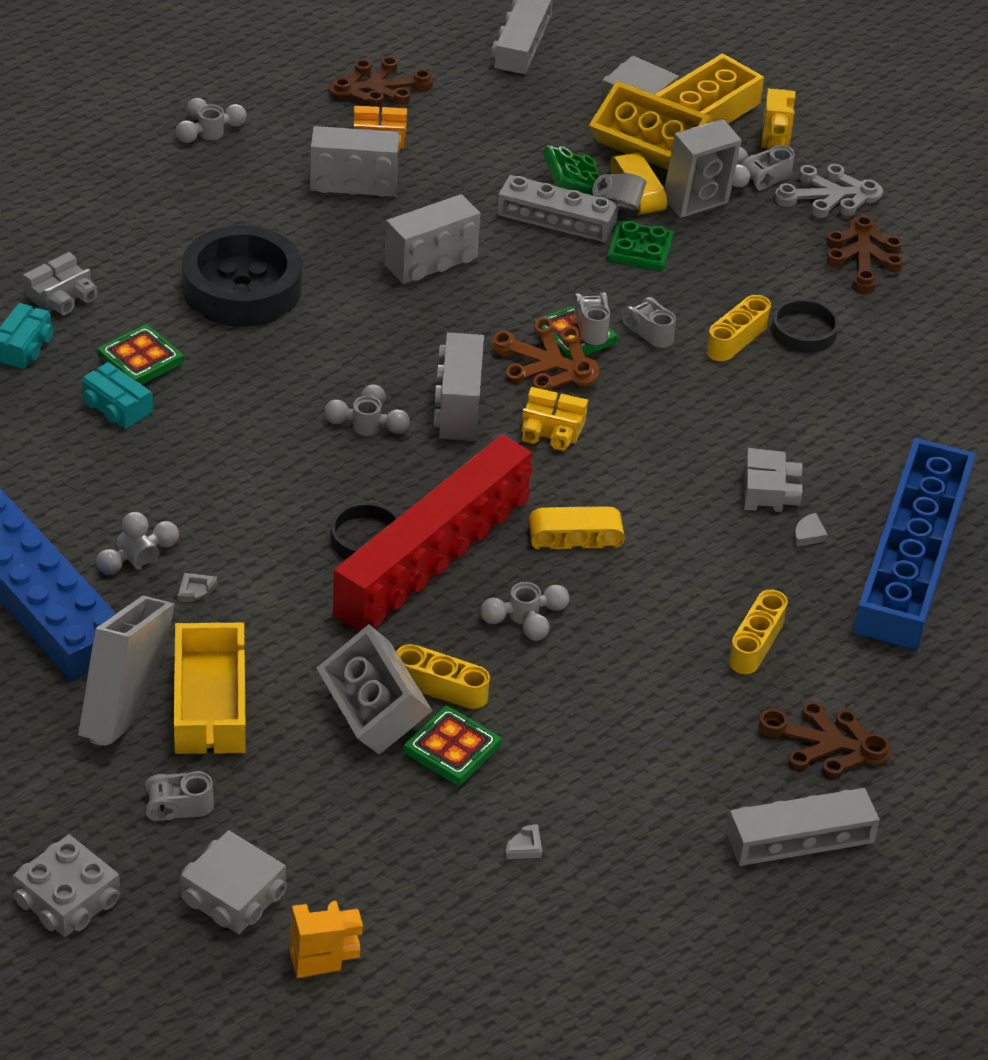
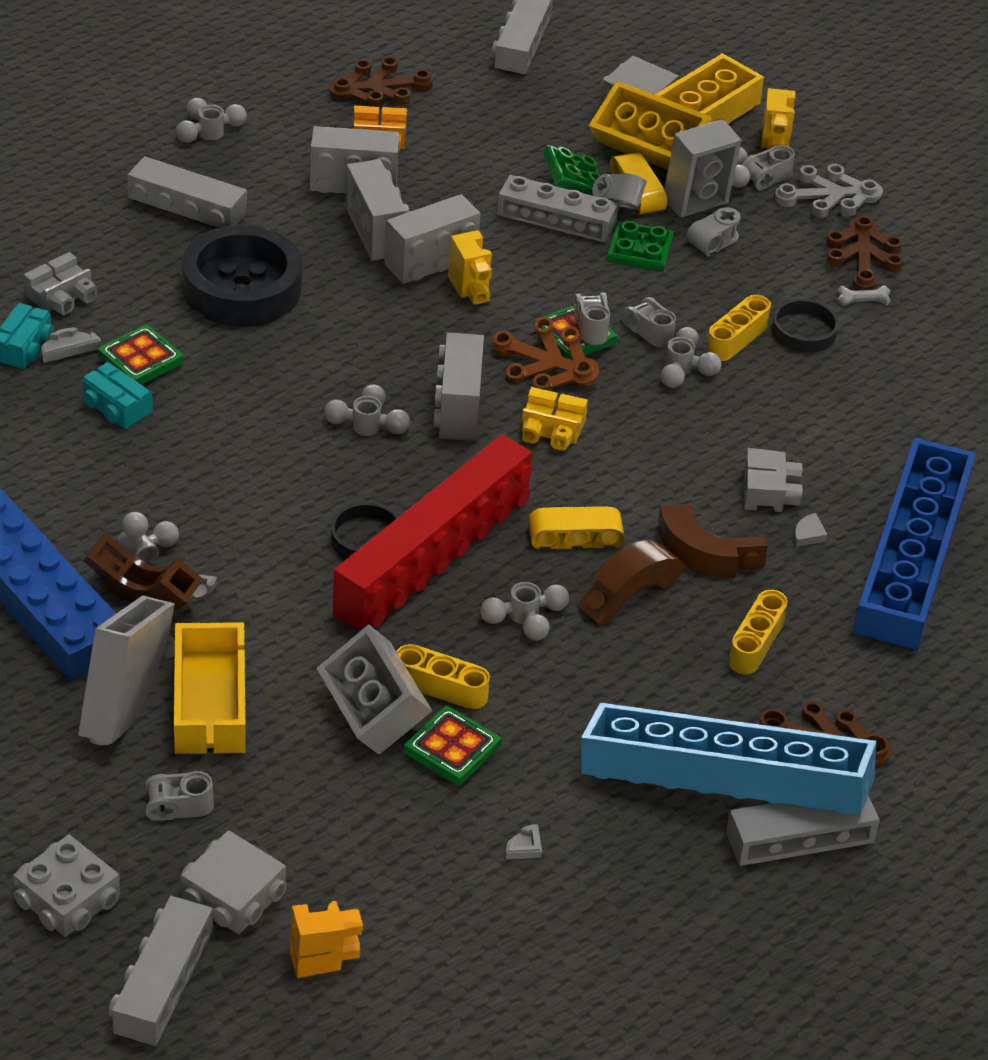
(68, 343): none -> light grey plate
(132, 578): none -> reddish brown arch
(161, 970): none -> light grey brick
(187, 193): none -> light grey brick
(371, 202): none -> light grey brick
(470, 266): none -> yellow hips
(627, 572): none -> reddish brown arch
(681, 358): none -> light grey piece
(705, 551): none -> reddish brown arch
(714, 231): none -> light grey piece
(729, 758): none -> dark azure brick
(848, 296): none -> light grey piece

